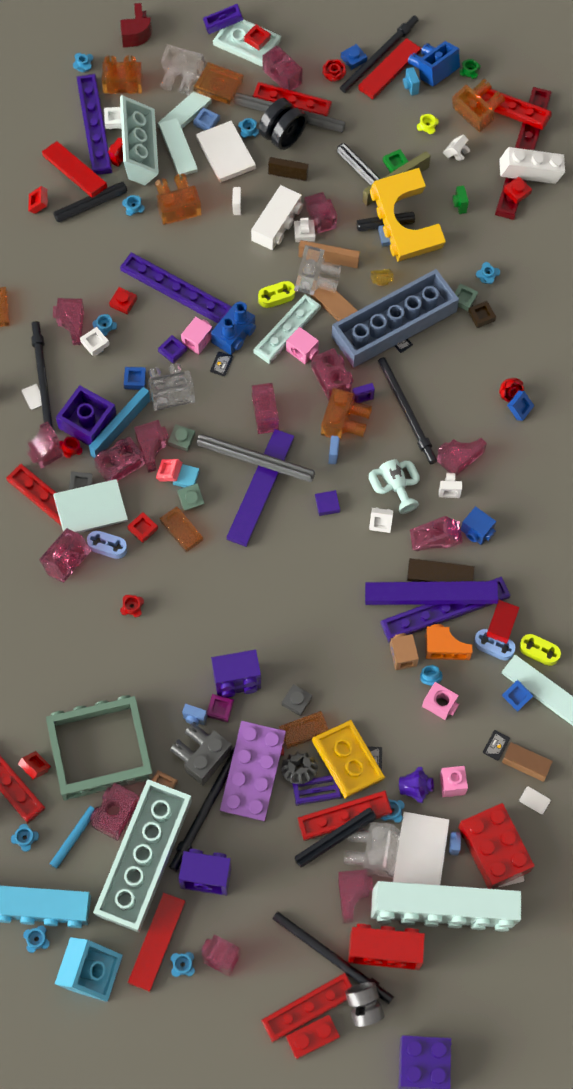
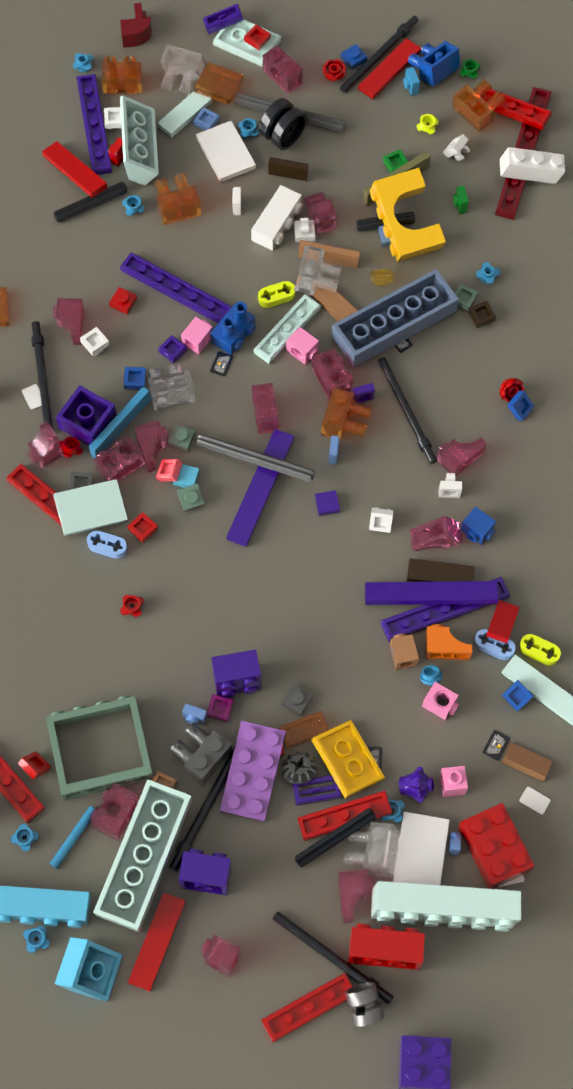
(38, 199): red plate -> none
(65, 555): clear pink brick -> none
(104, 319): dark azure plate -> none
(177, 959): dark azure plate -> none
(178, 147): light aqua tile -> none
(181, 529): clear orange tile -> none
(299, 100): red tile -> none
(312, 1037): red plate -> none
(357, 163): axle -> none
(395, 480): light aqua piece -> none
(517, 190): red plate -> none

